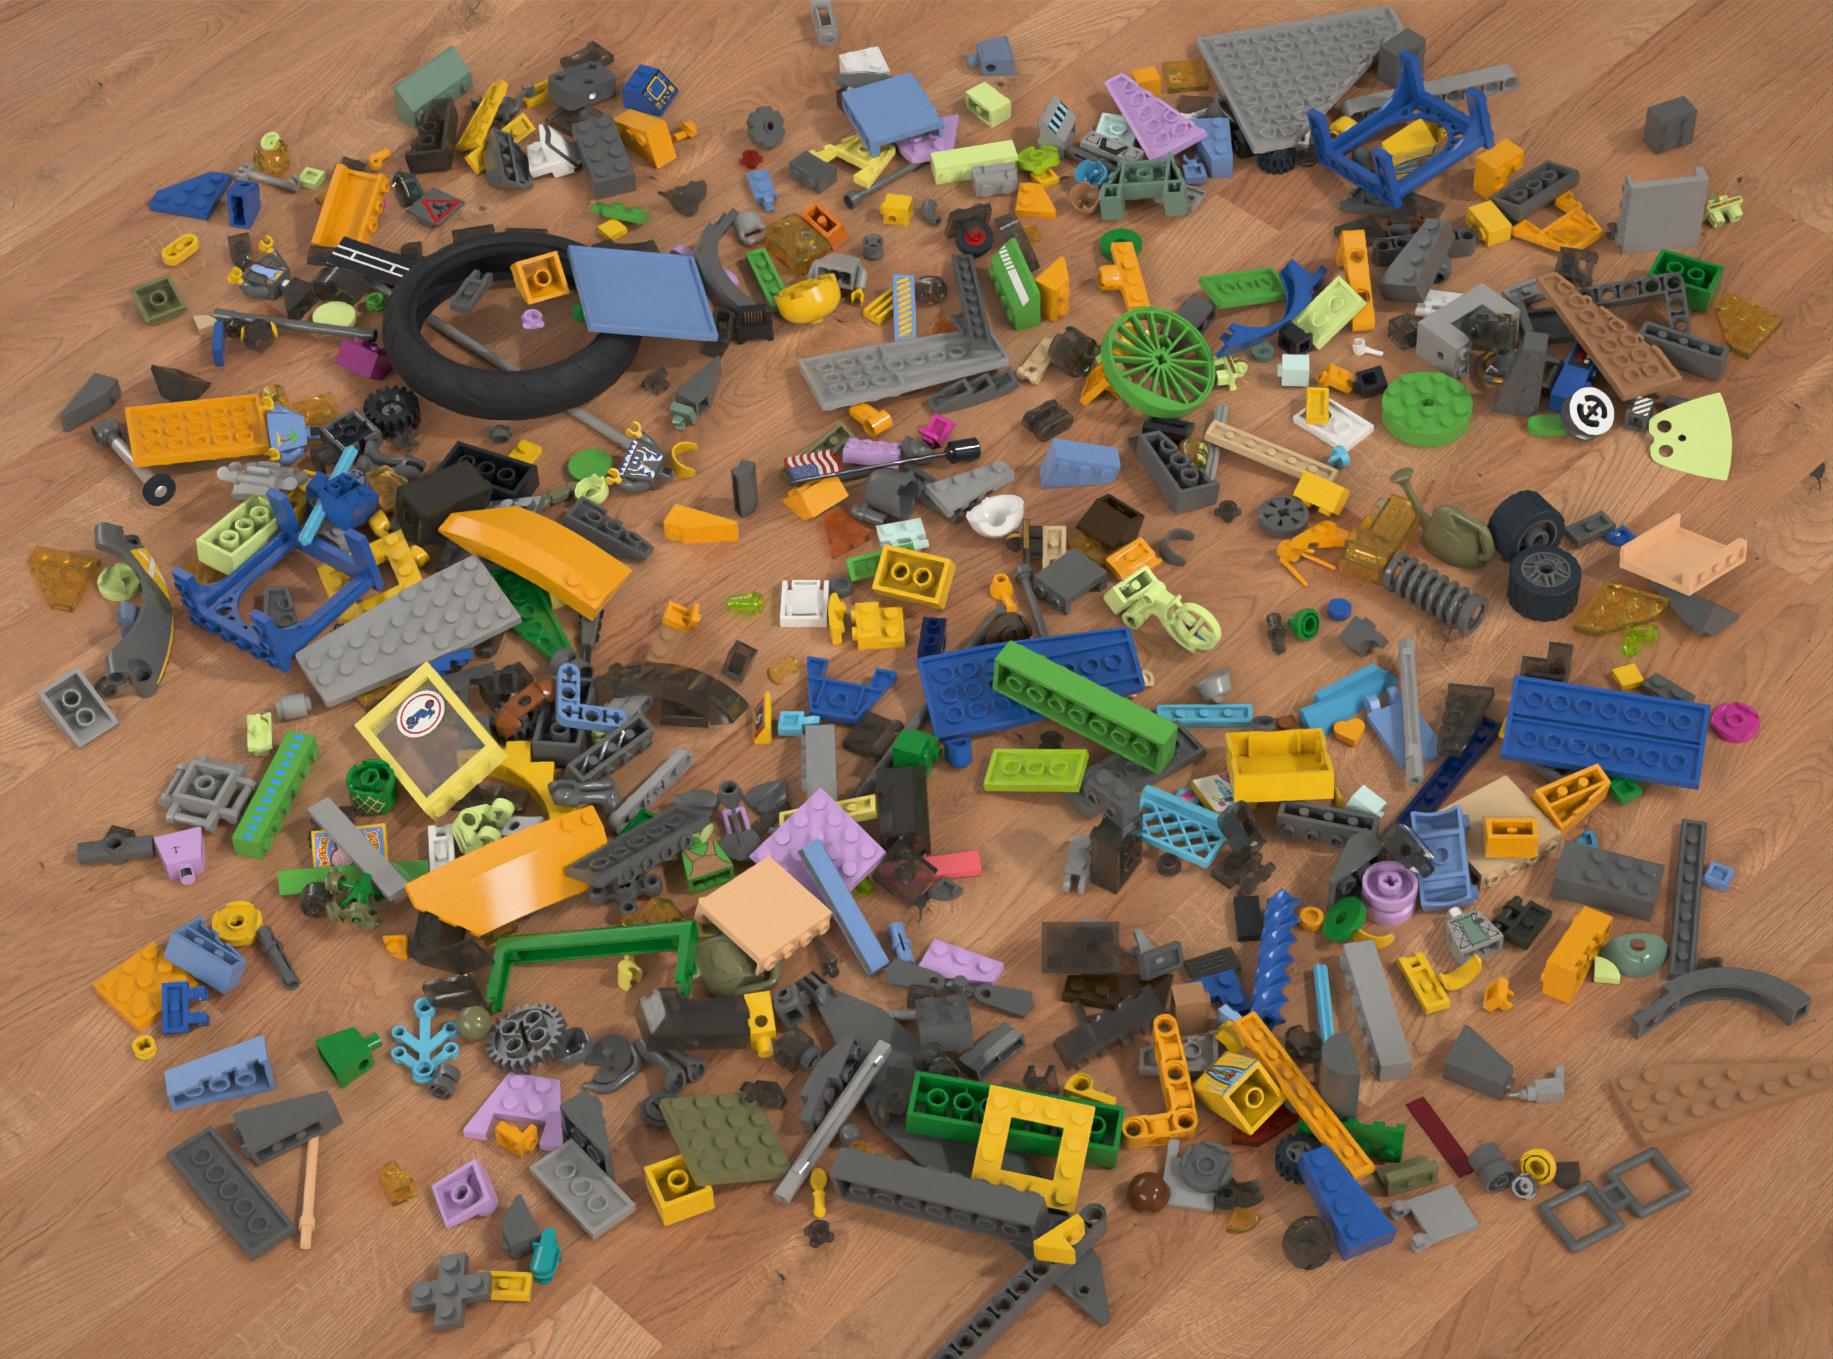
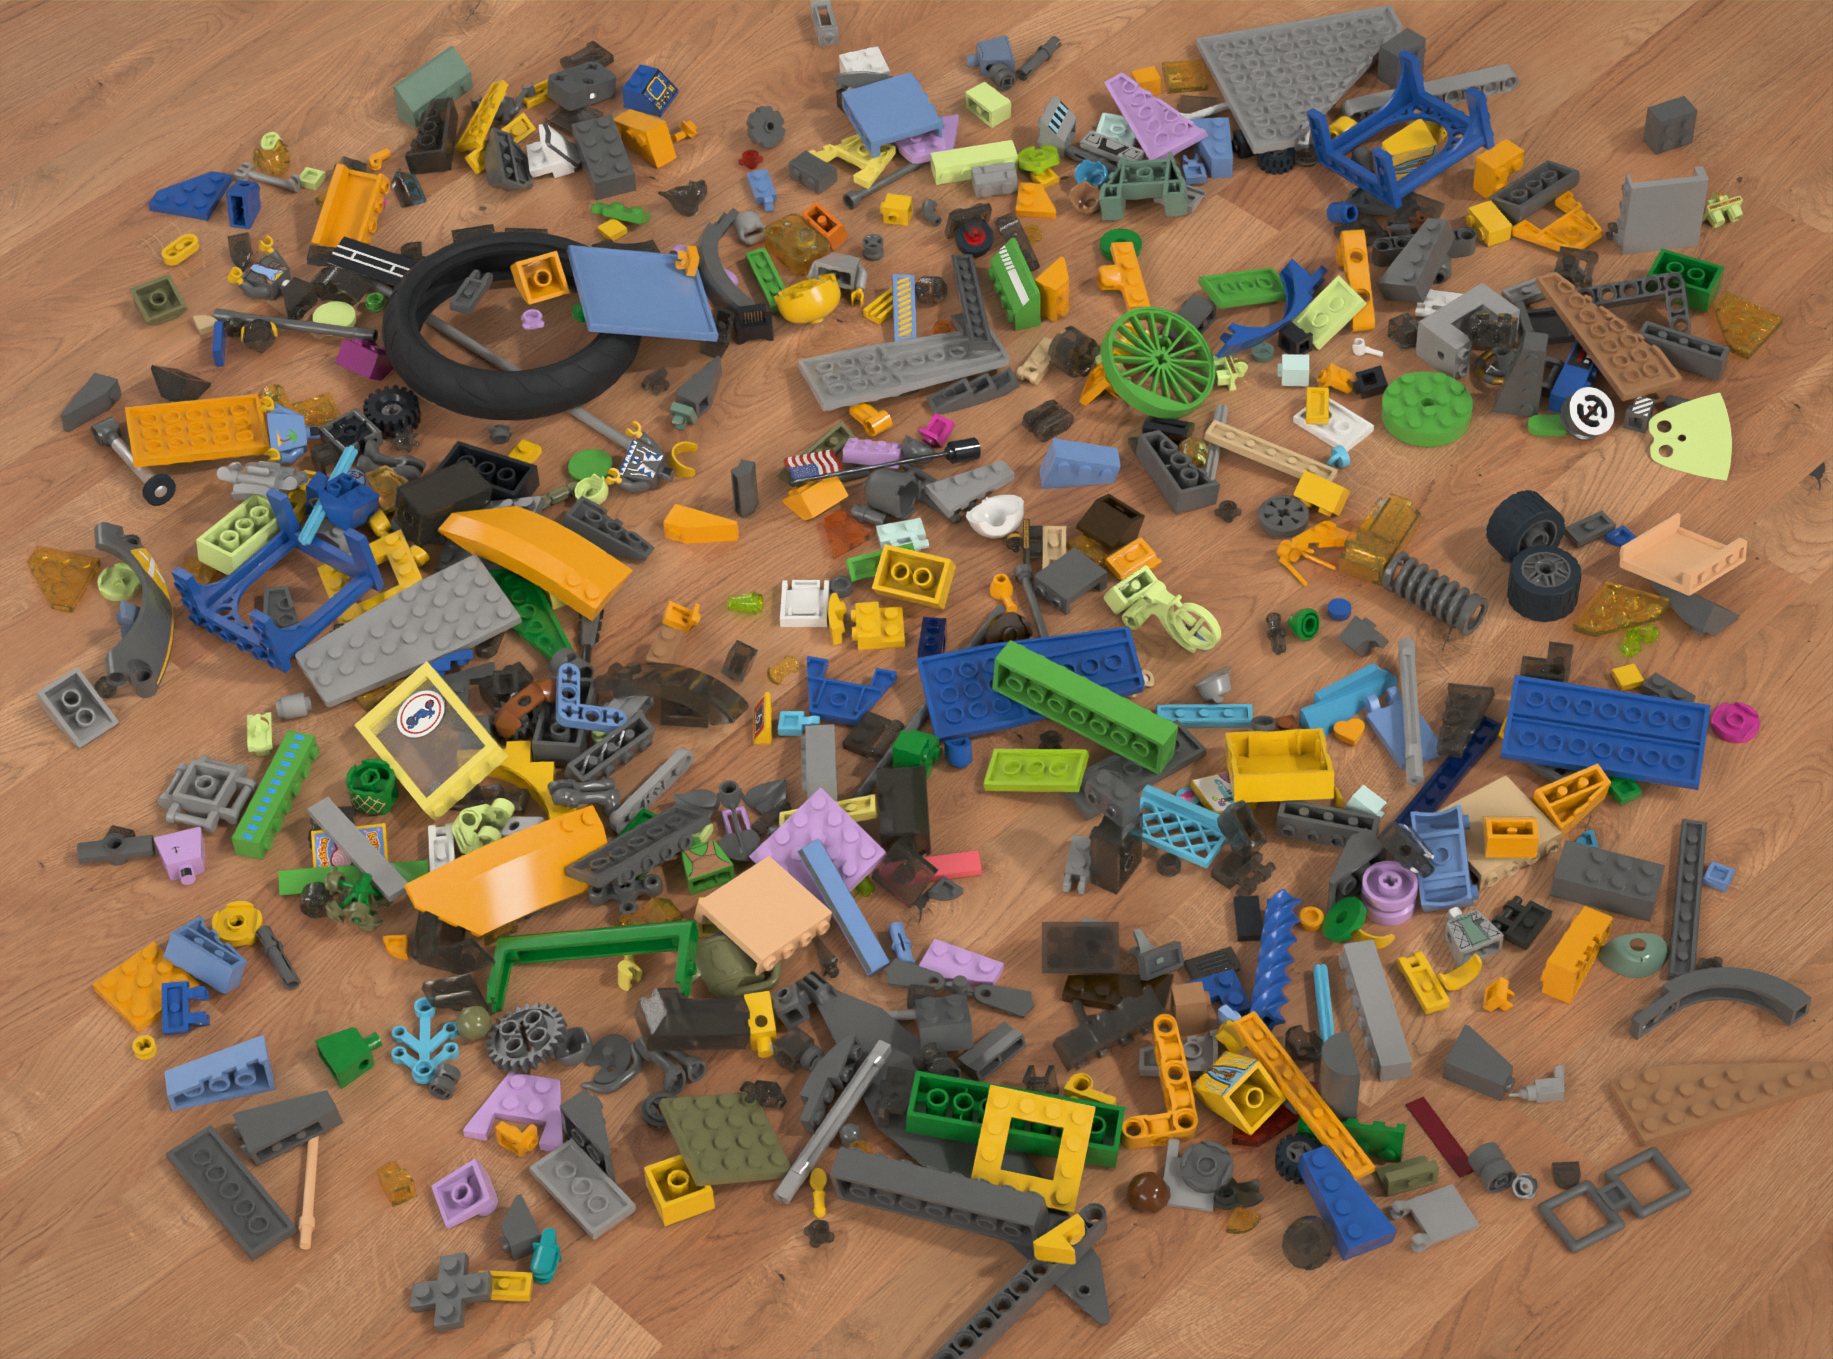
(435, 207): dark grey piece -> none
(690, 260): none -> light orange tile
(1002, 76): none -> dark grey wheel
(1043, 53): none -> dark grey pin
(1167, 553): dark grey helmet -> none
(1219, 108): dark grey piece -> none
(1342, 212): none -> blue brick
(1449, 532): olive piece -> none
(1539, 1164): yellow brick -> none
(1605, 971): yellowish green tile -> none

